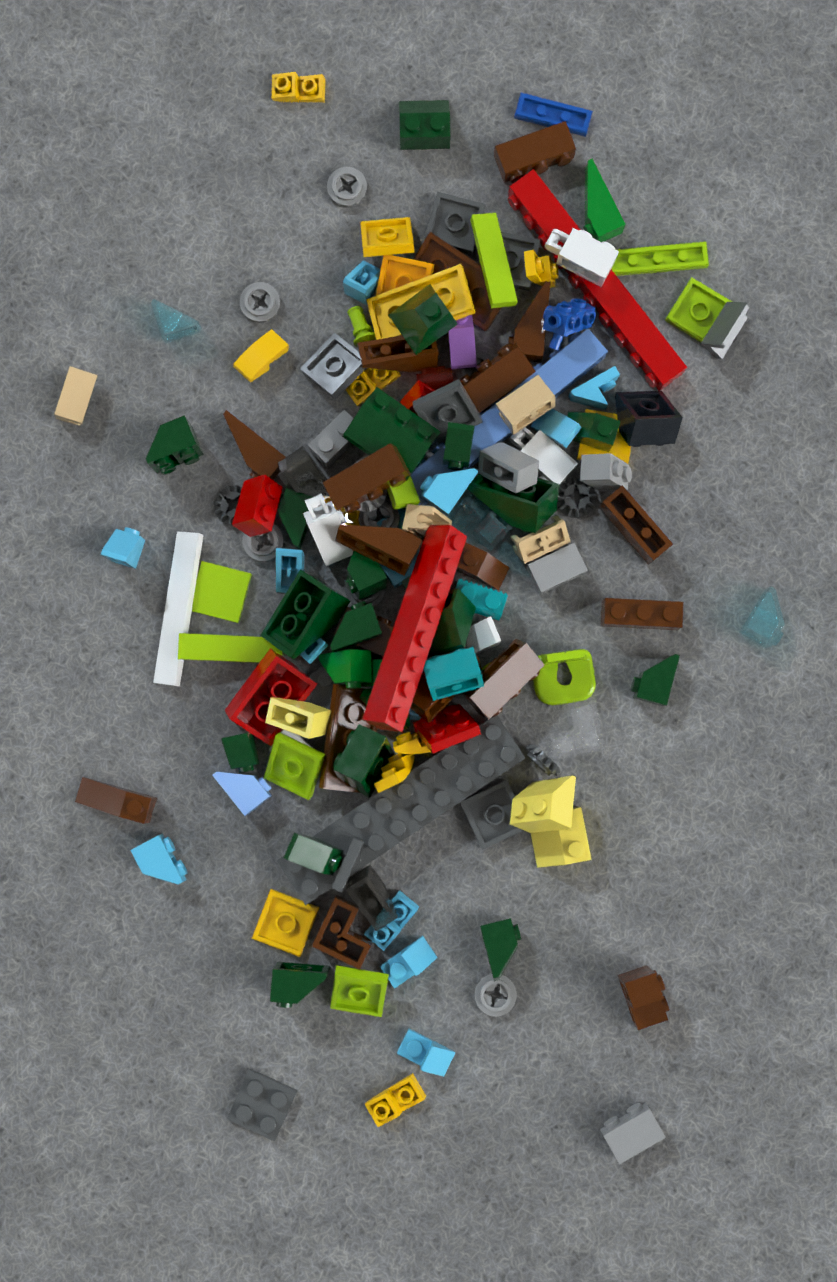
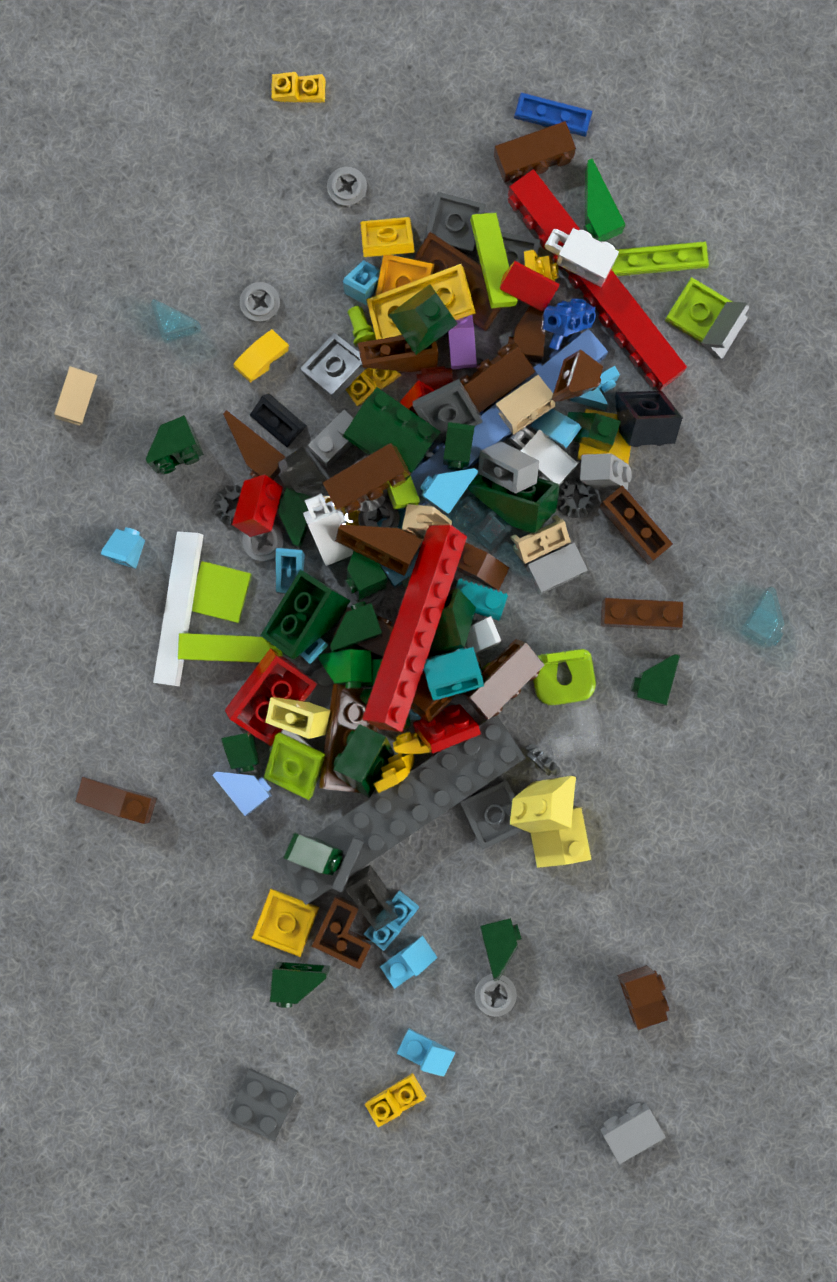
(157, 860): medium azure slope -> none
(277, 419): none -> black slope
(359, 991): lime tile -> none
(424, 124): dark green slope -> none
(528, 286): none -> red slope
(577, 376): none -> reddish brown slope

